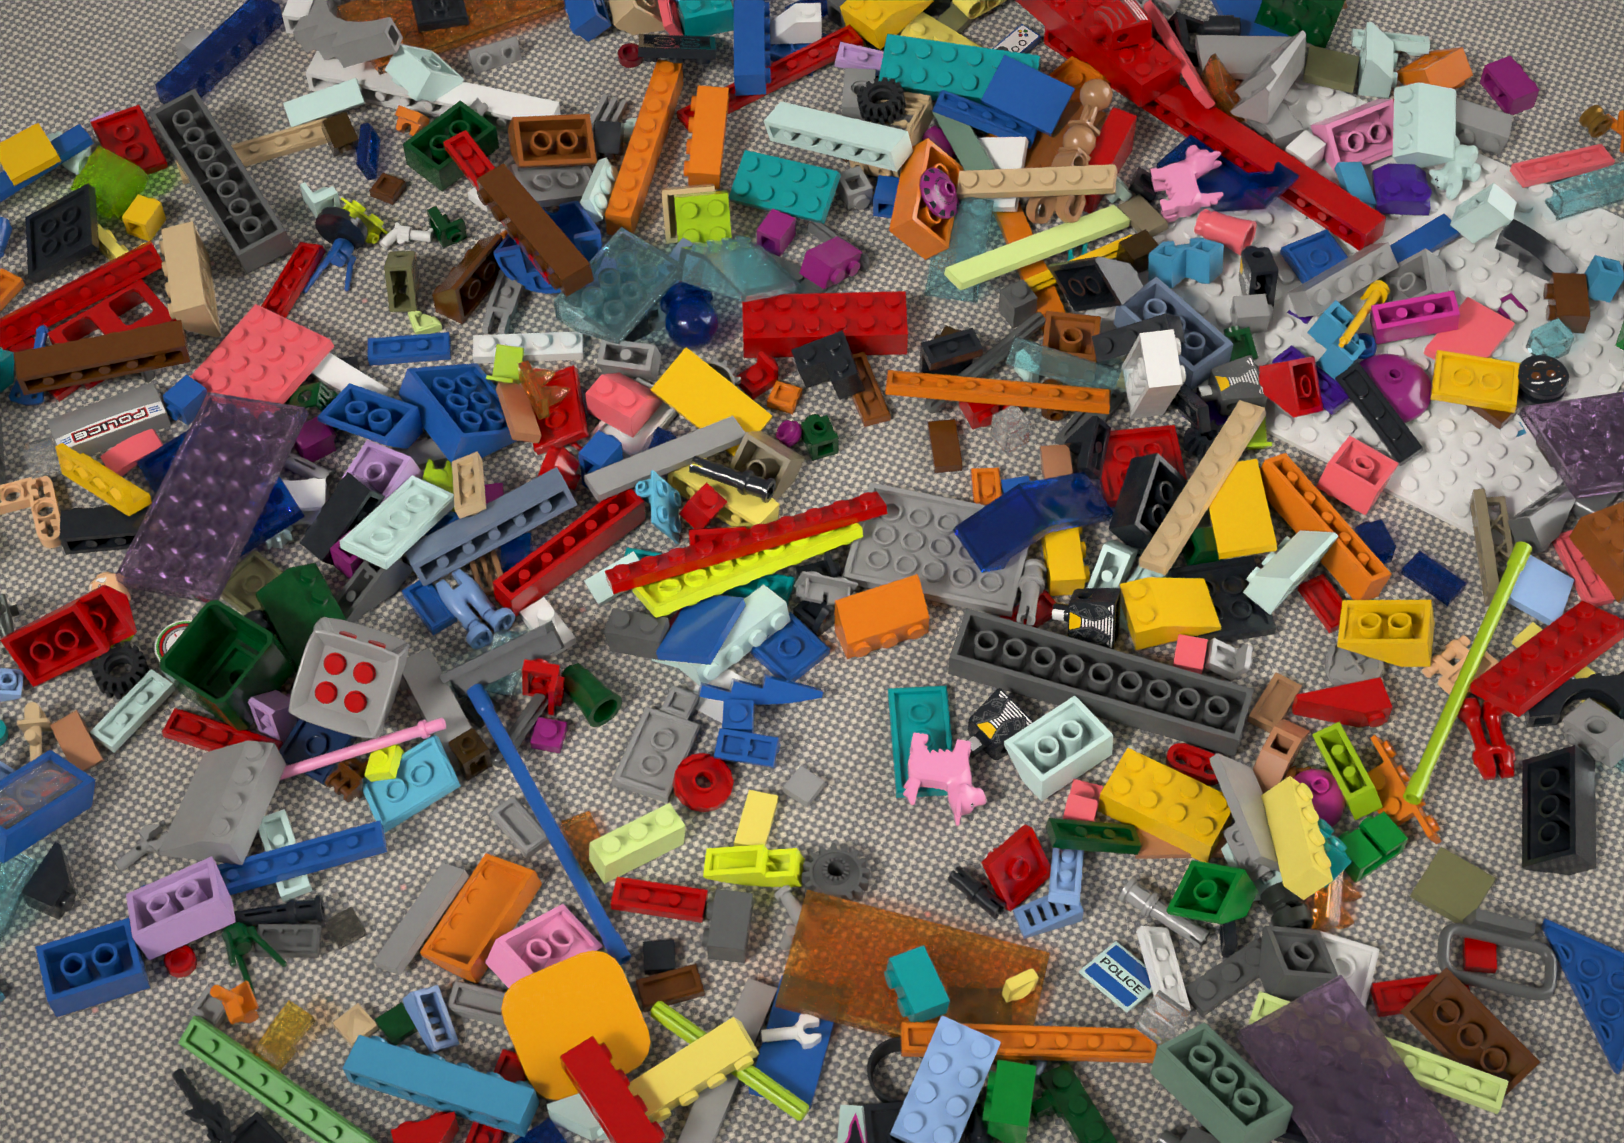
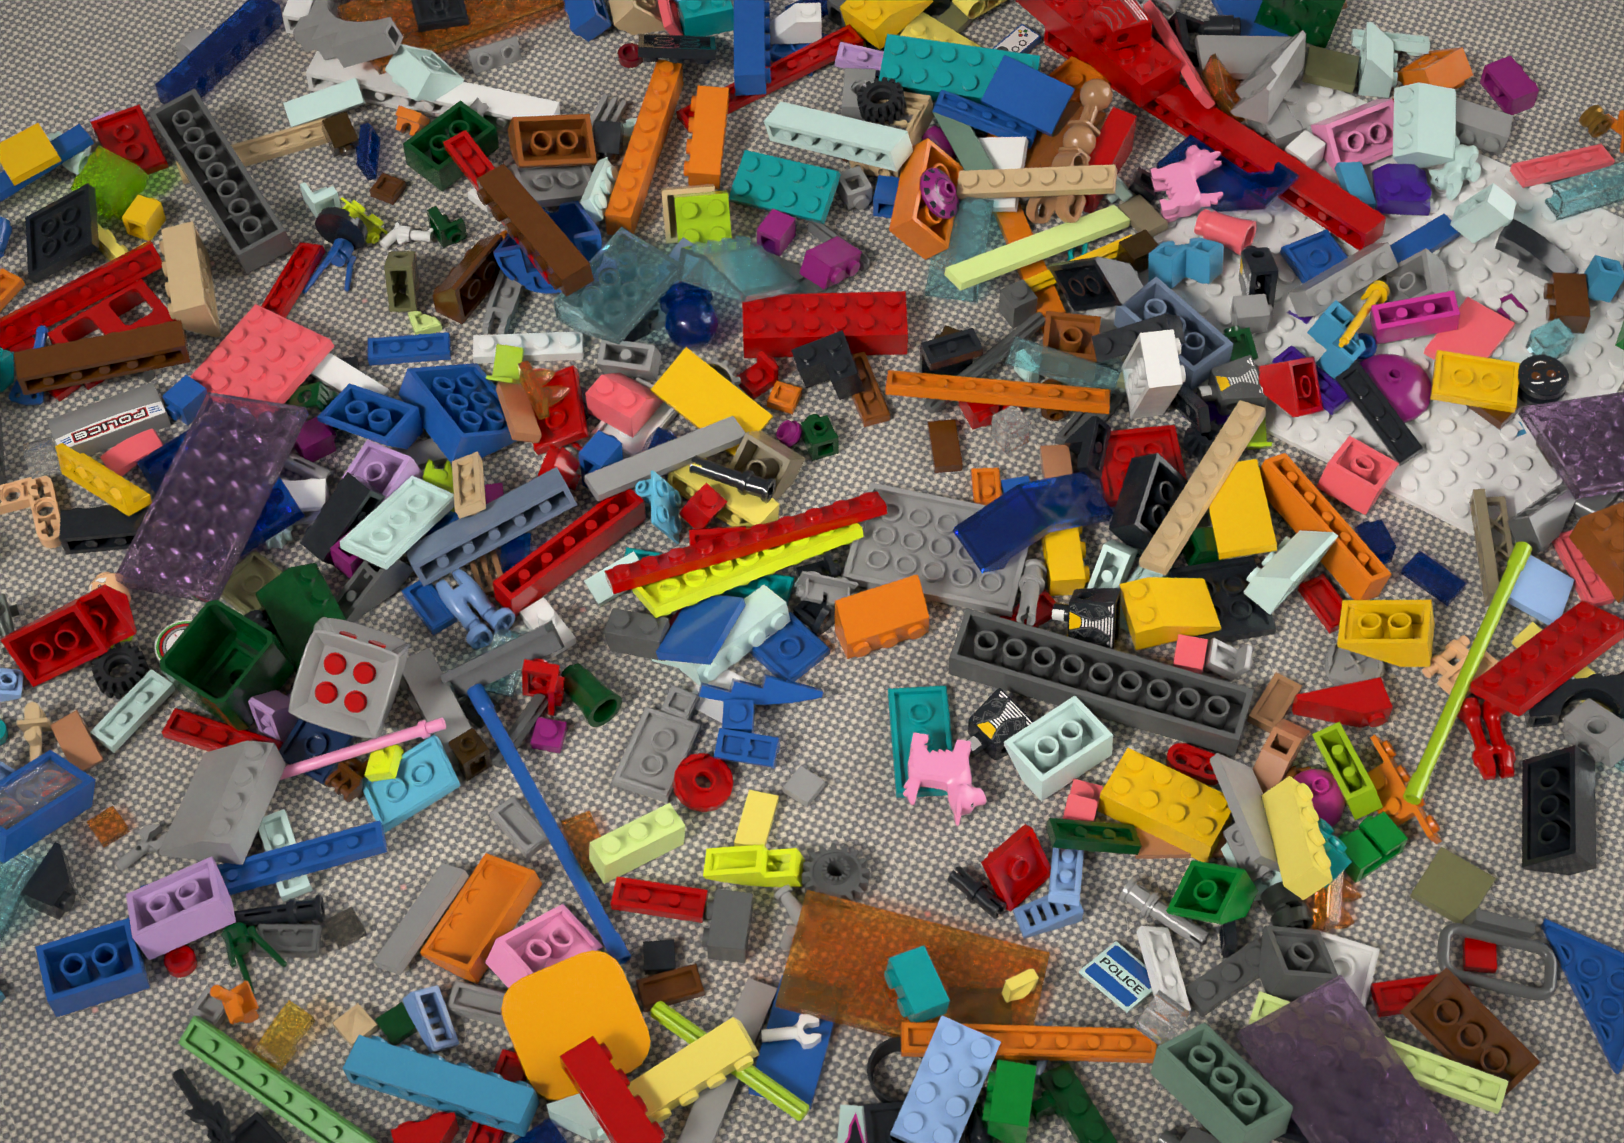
(108, 826): none -> clear orange tile

